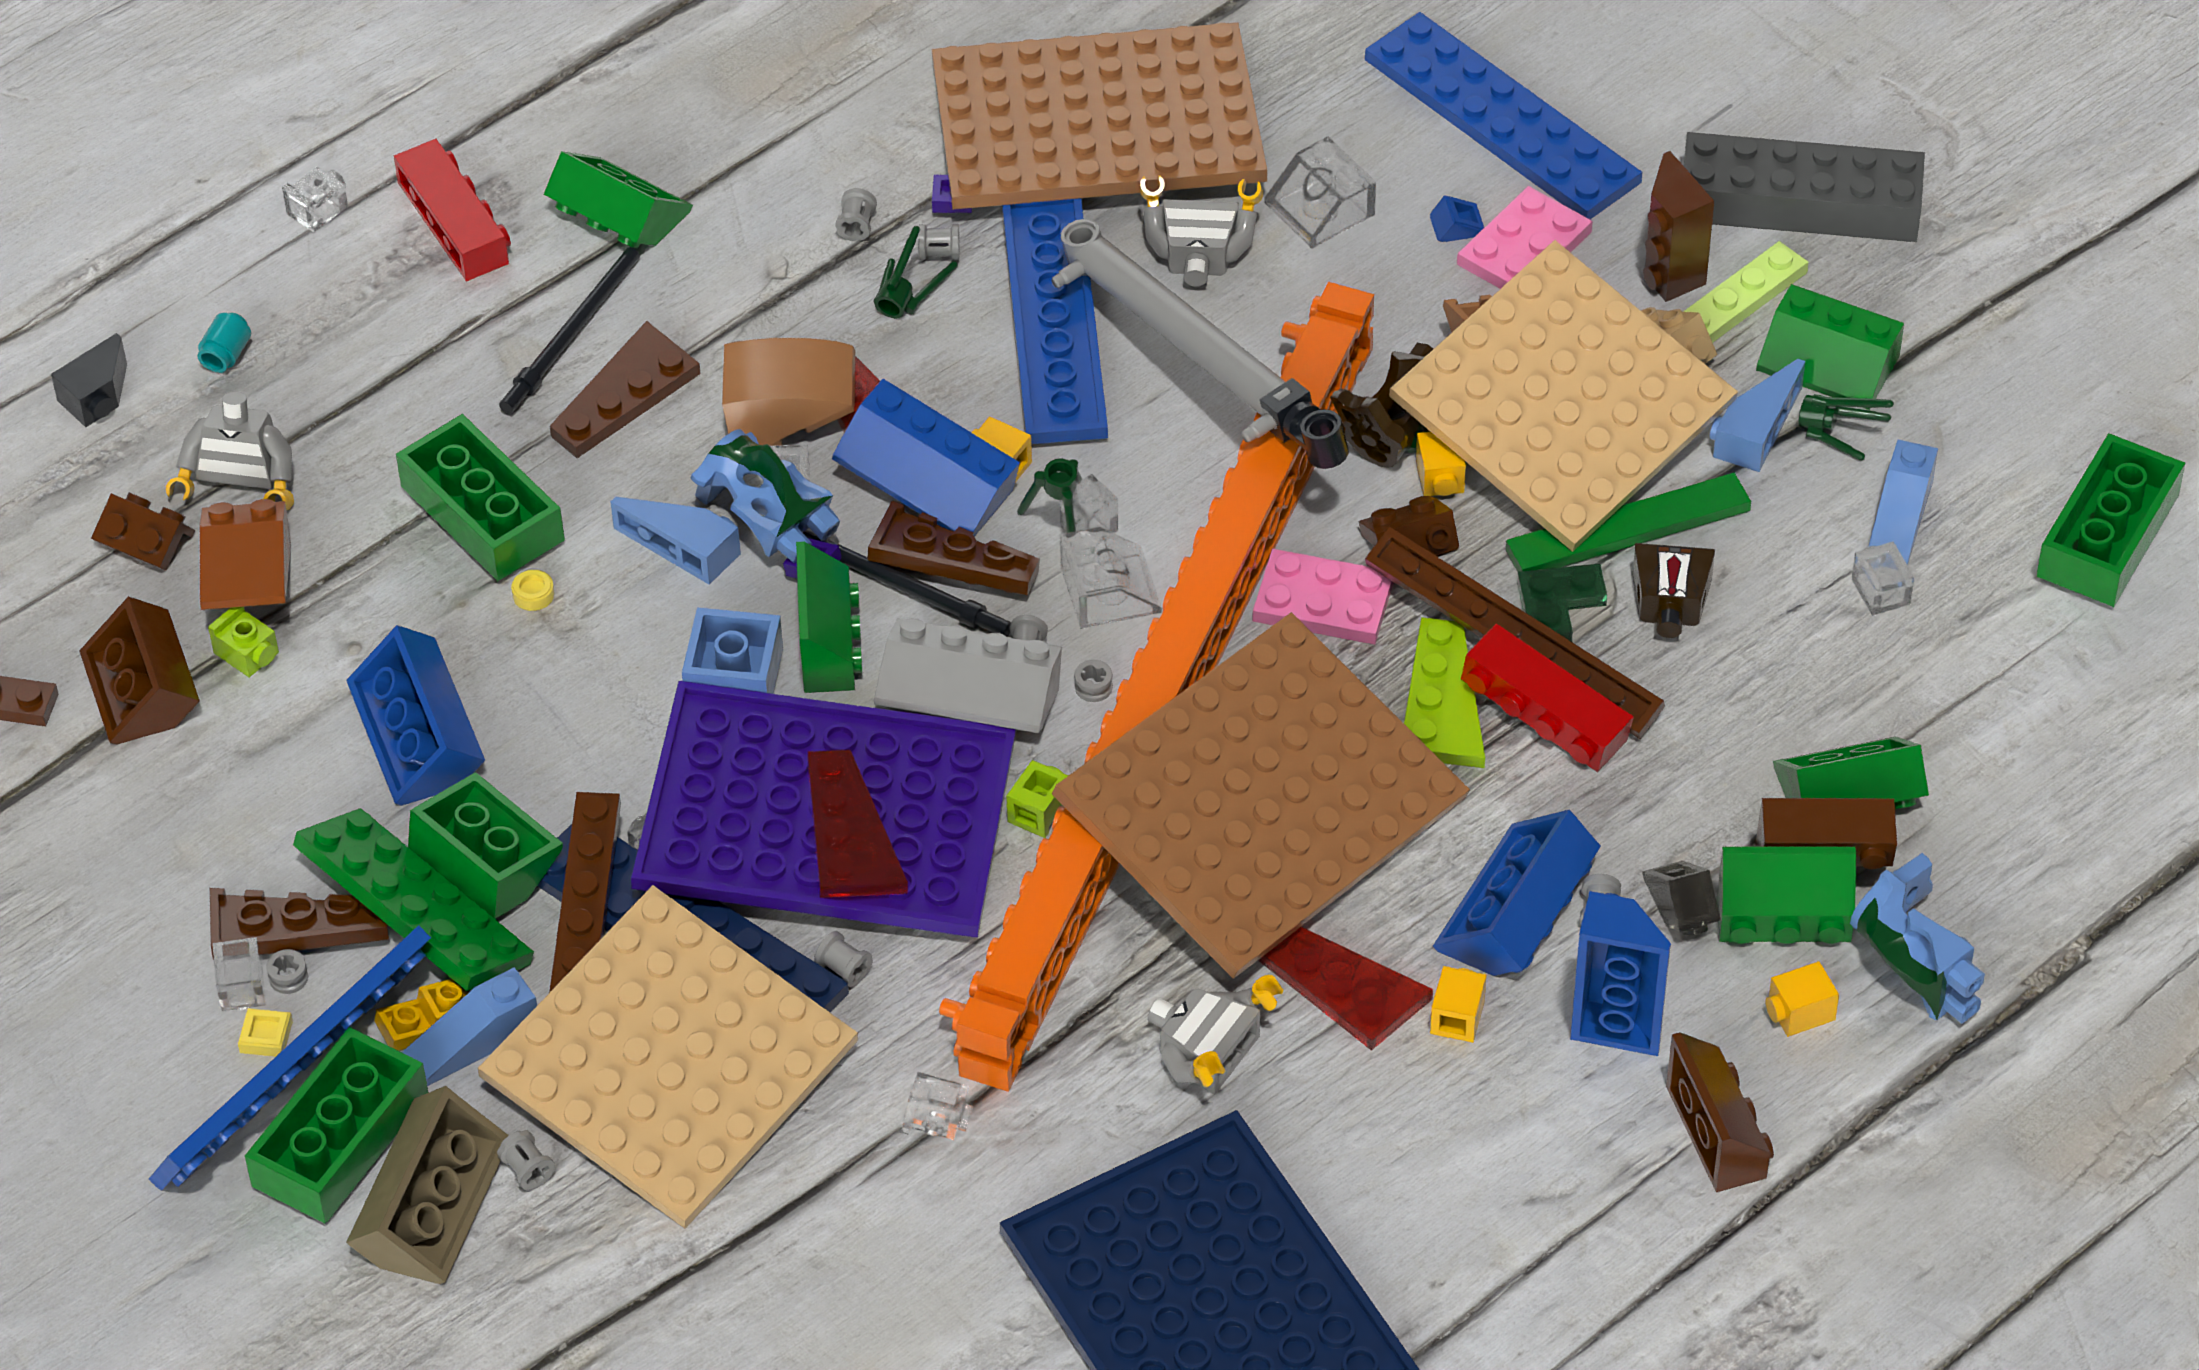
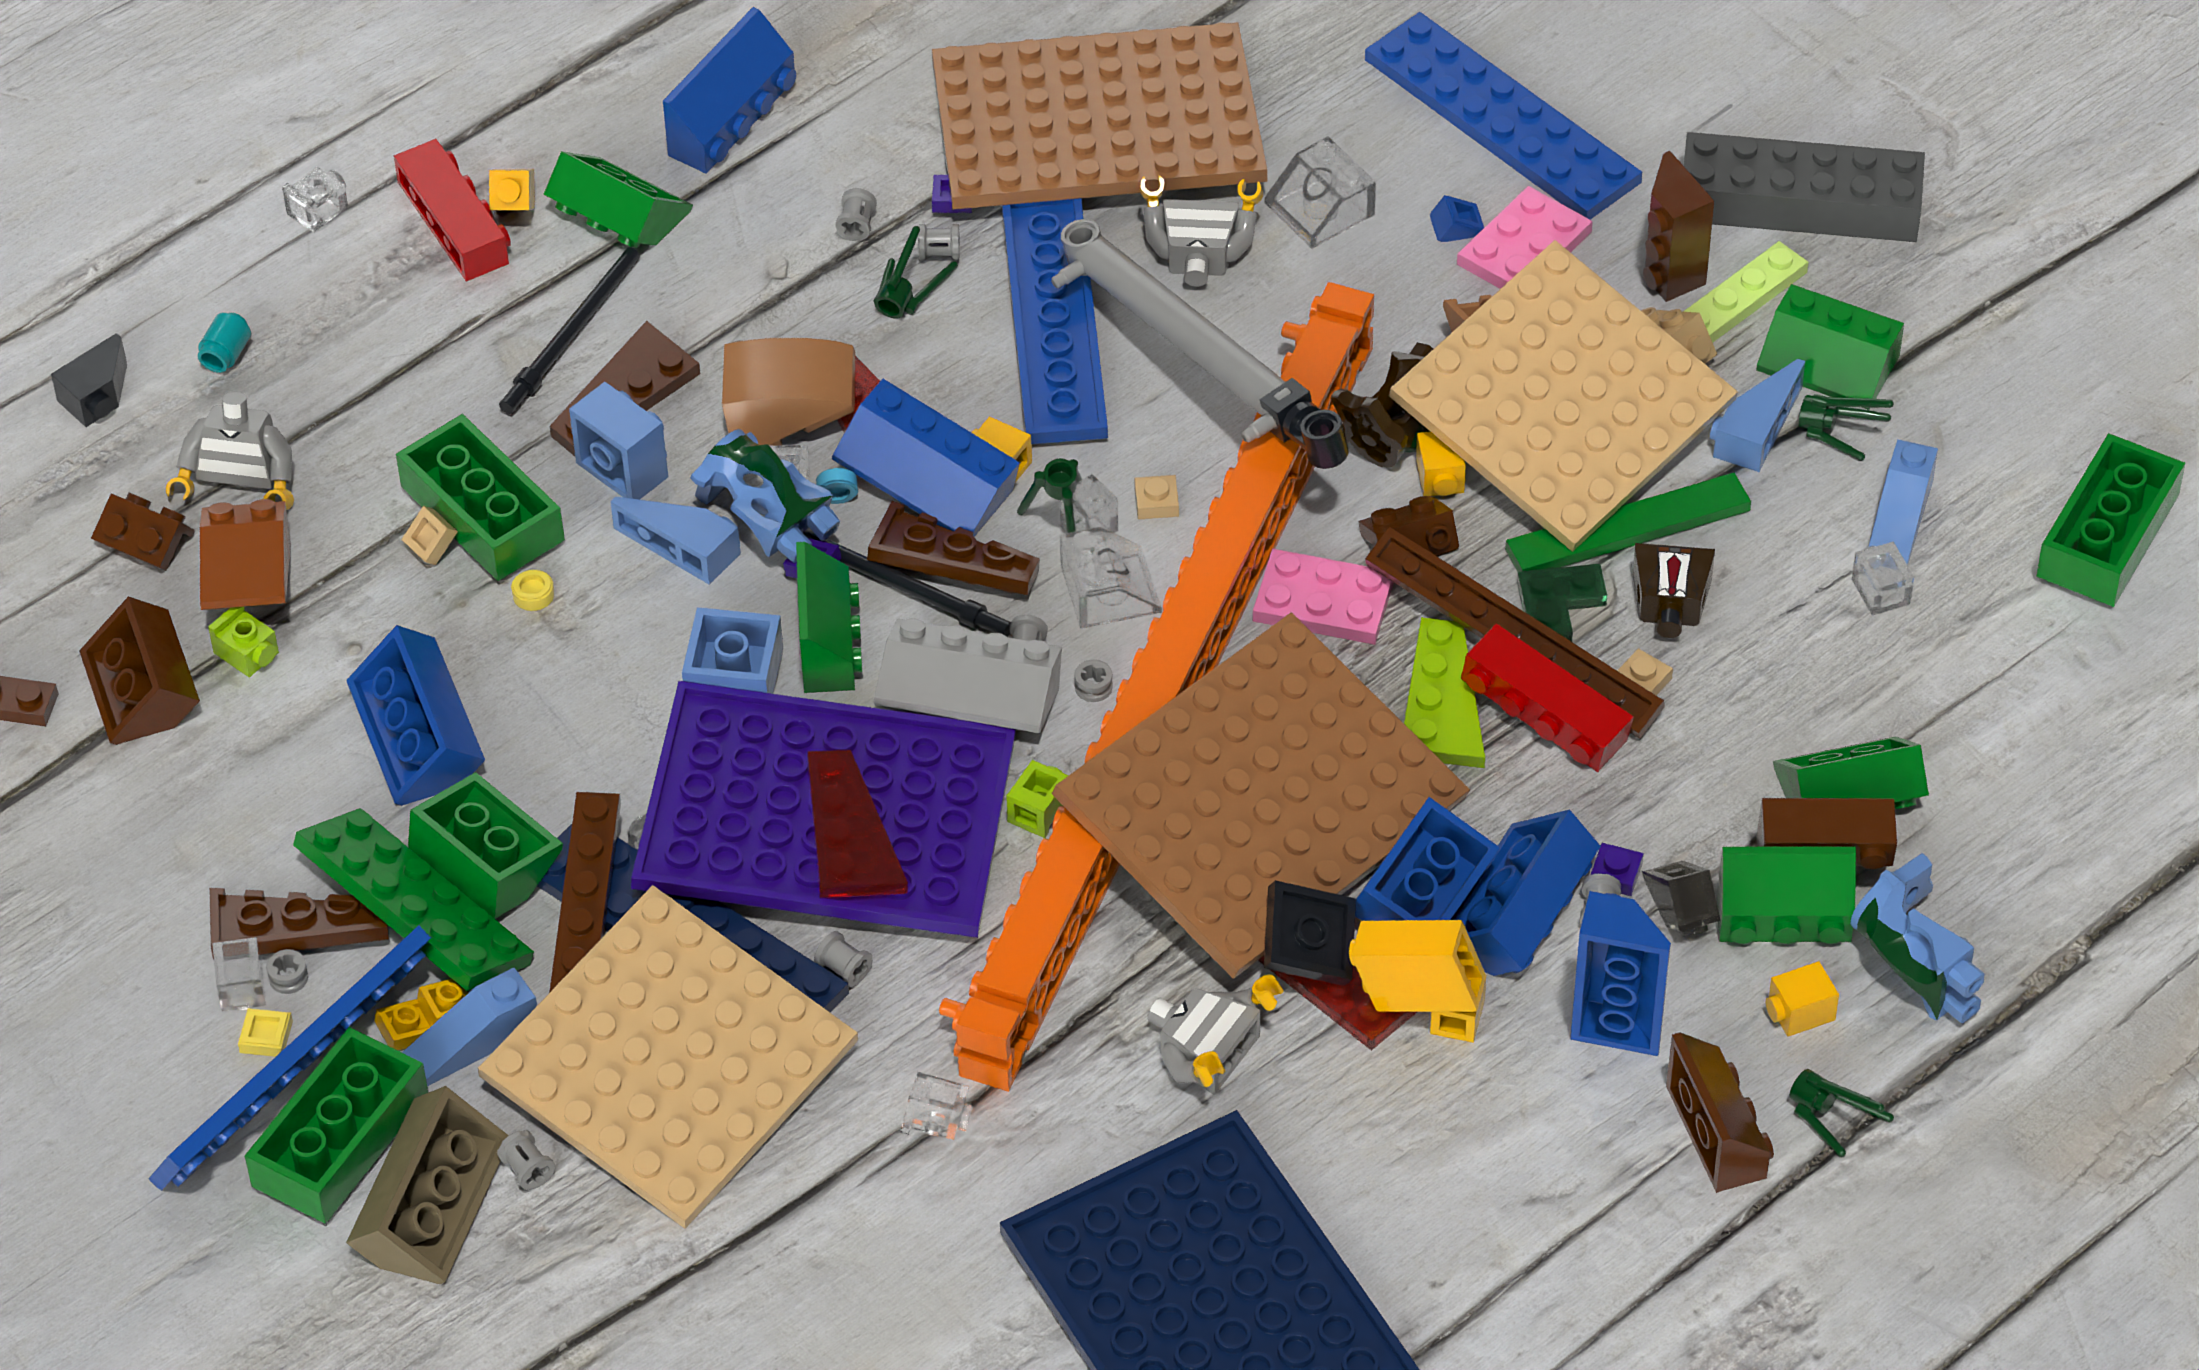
(429, 535): none -> tan plate
(511, 189): none -> yellow brick
(619, 442): none -> medium blue brick
(727, 92): none -> blue slope
(840, 483): none -> medium azure tile
(1156, 497): none -> tan plate
(1309, 933): none -> black plate
(1418, 966): none -> yellow brick
(1427, 869): none -> blue brick
(1619, 863): none -> dark purple plate
(1647, 671): none -> tan plate
(1818, 1094): none -> dark green plant

